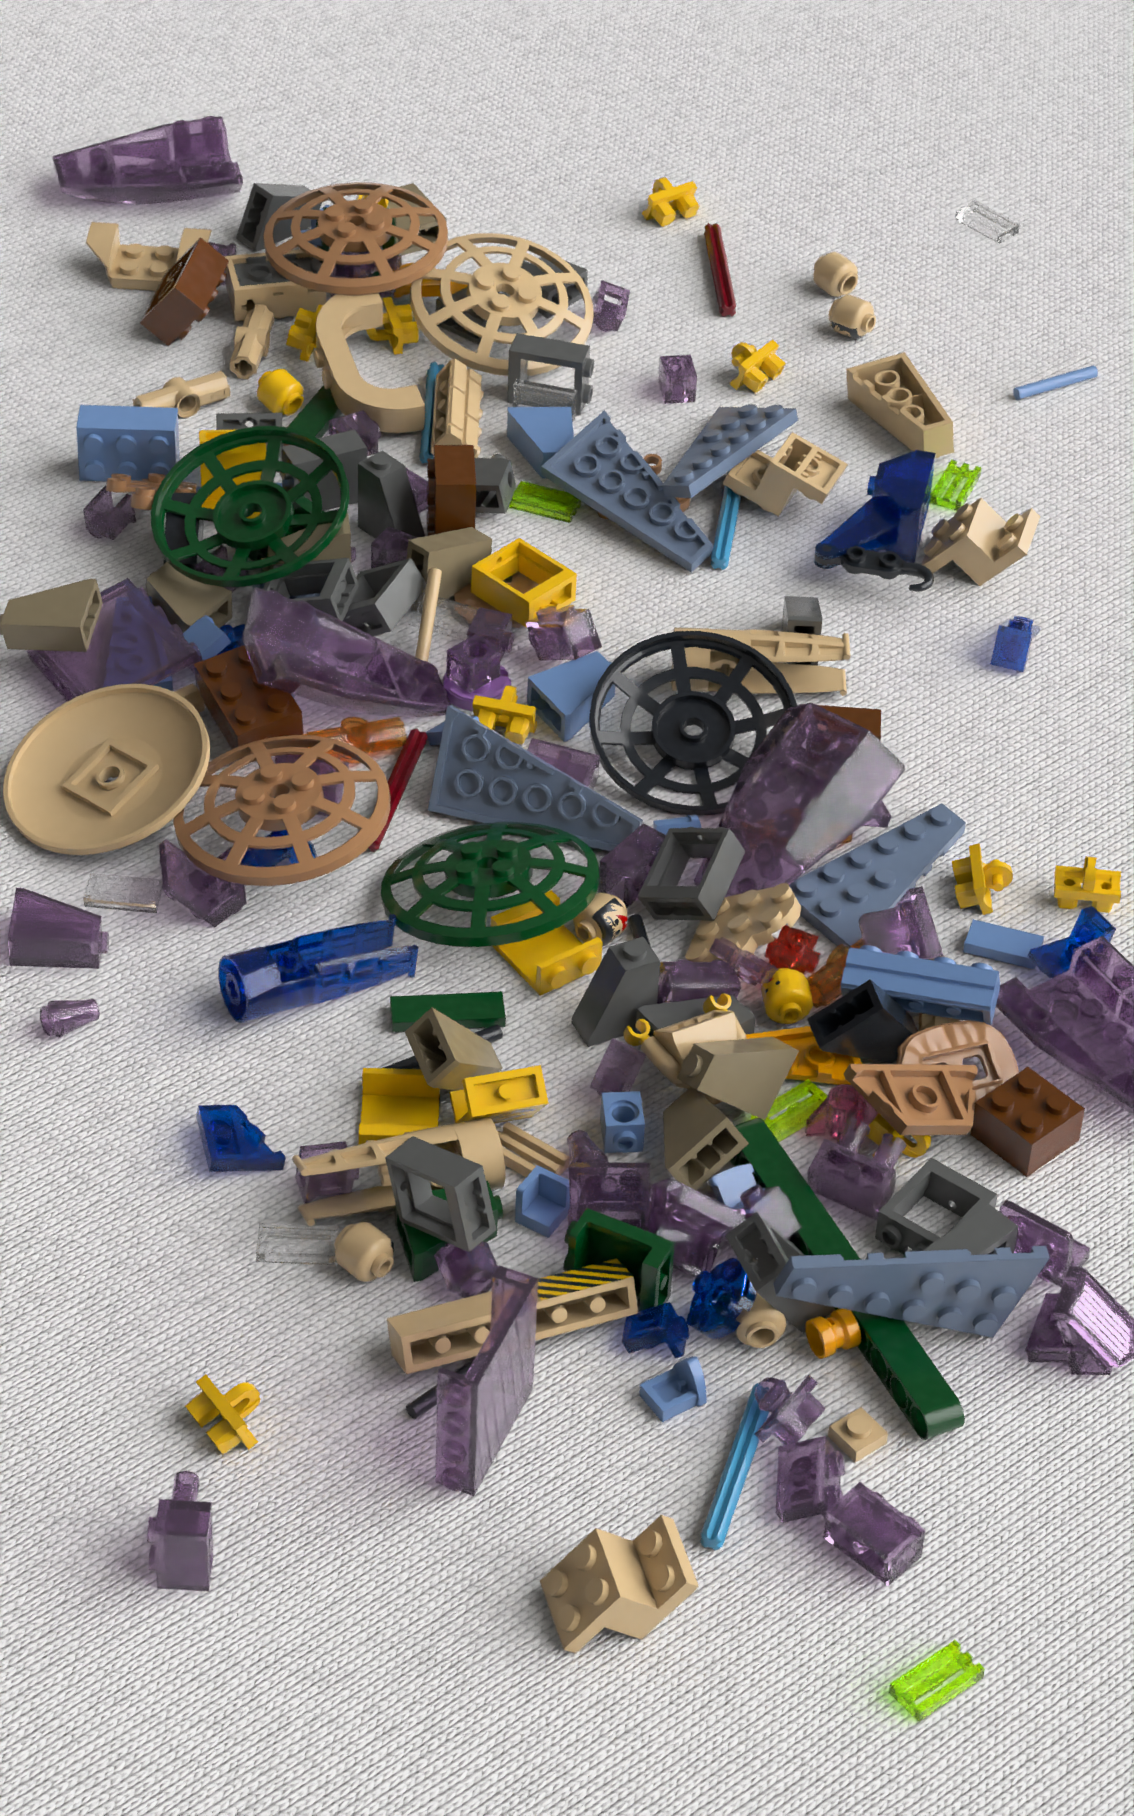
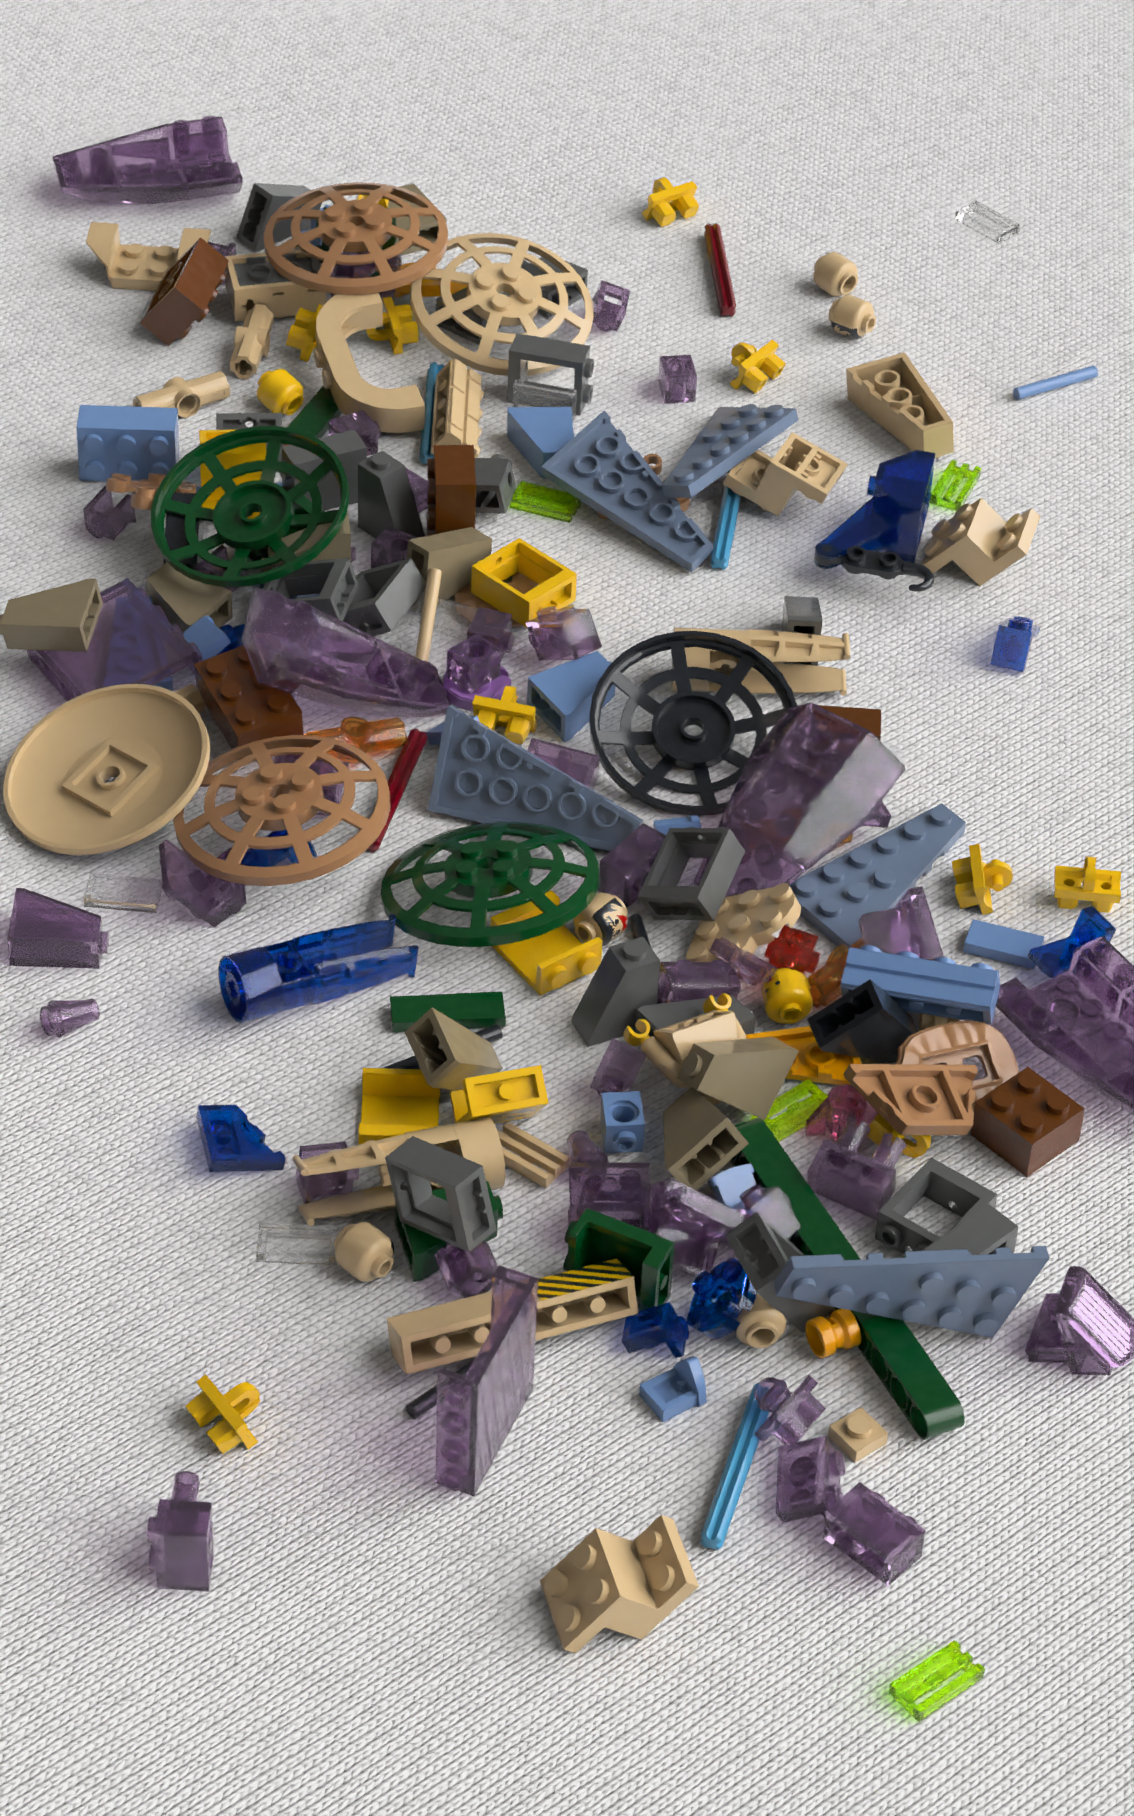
(542, 1201): medium blue panel -> none
(1038, 1231): clear purple bracket -> none

